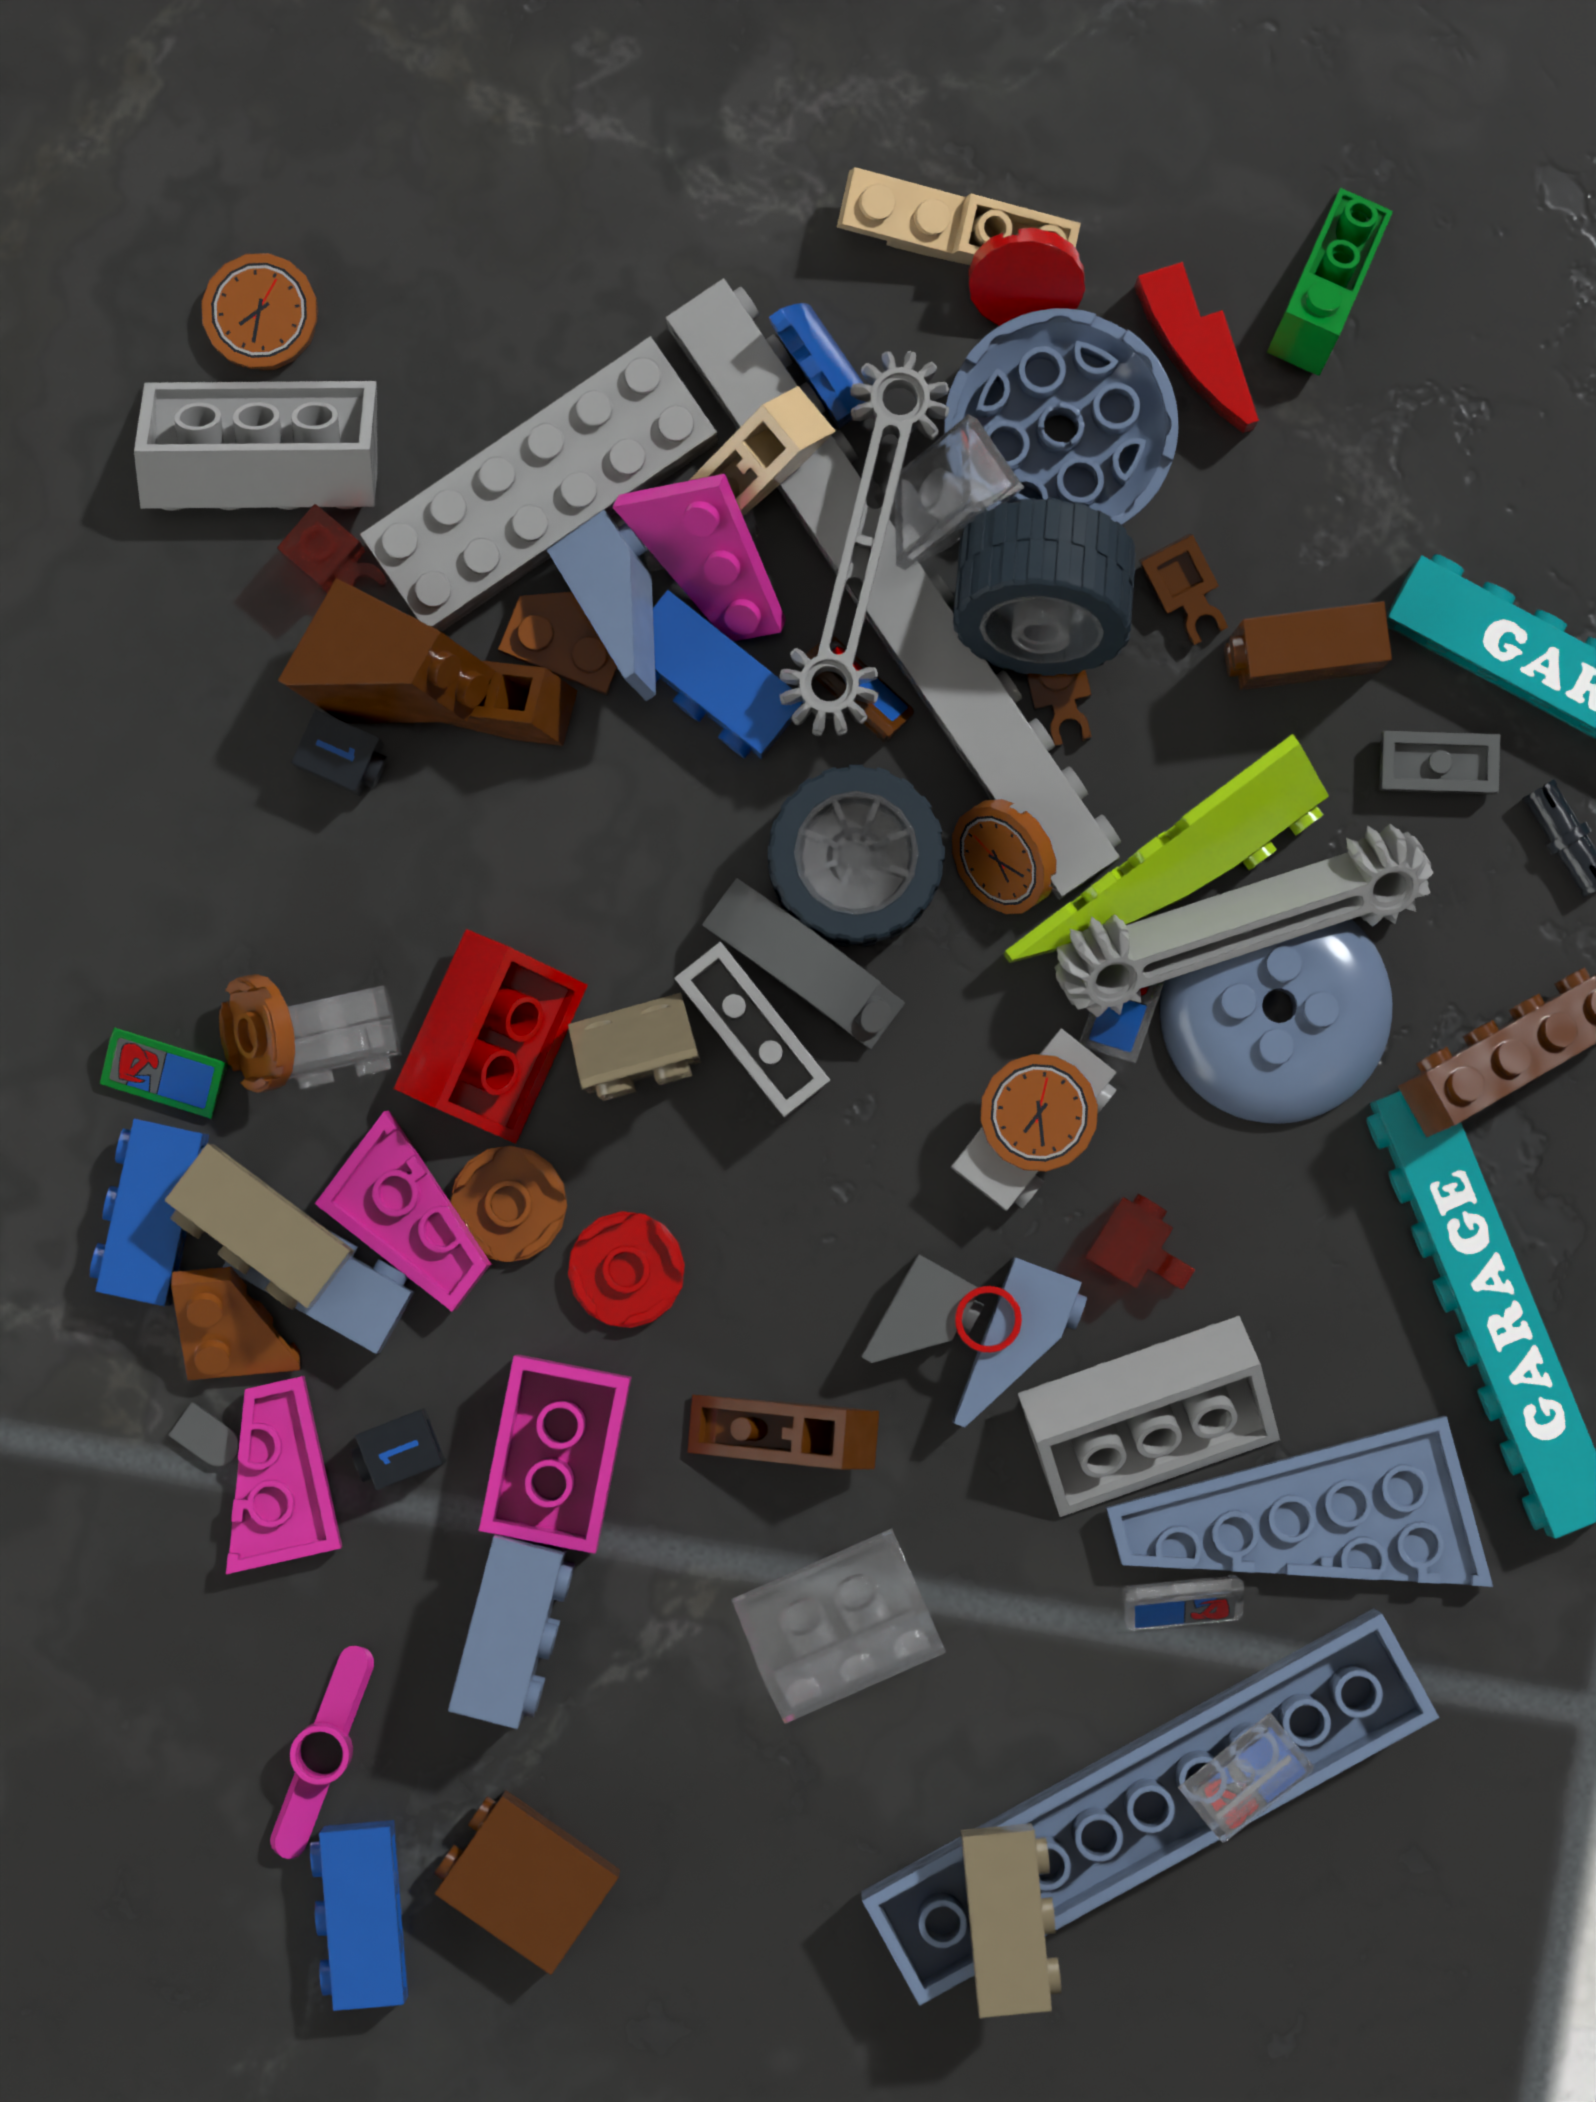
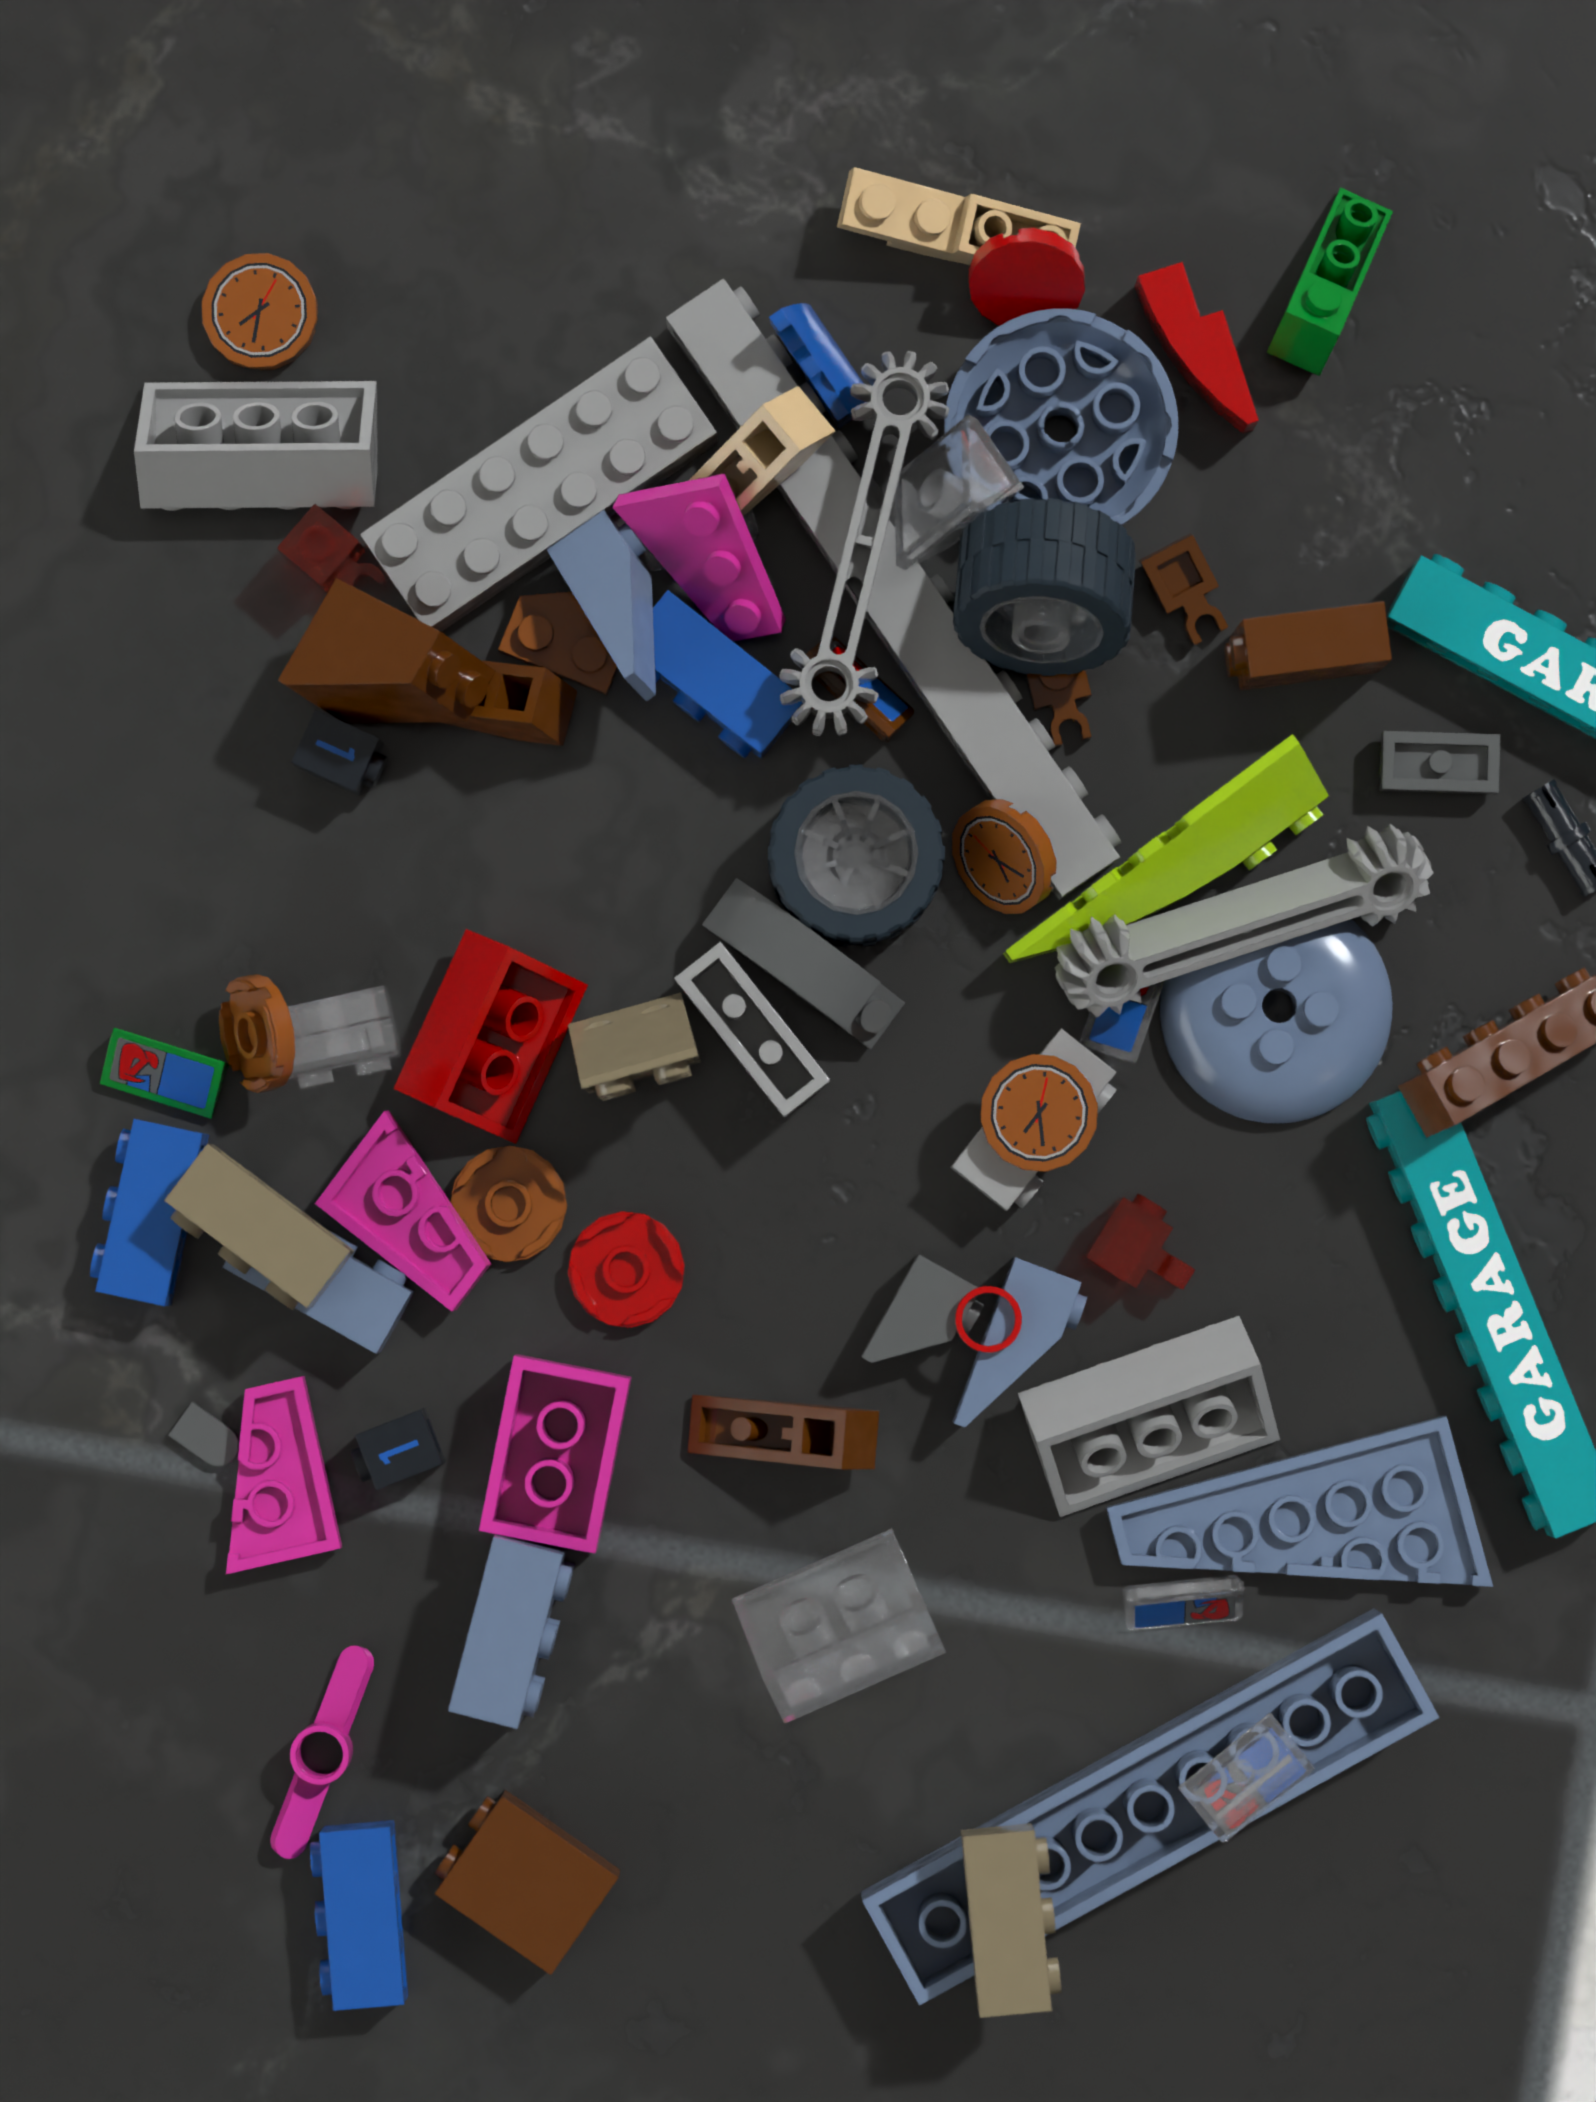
(226, 1328): dark orange wing -> none

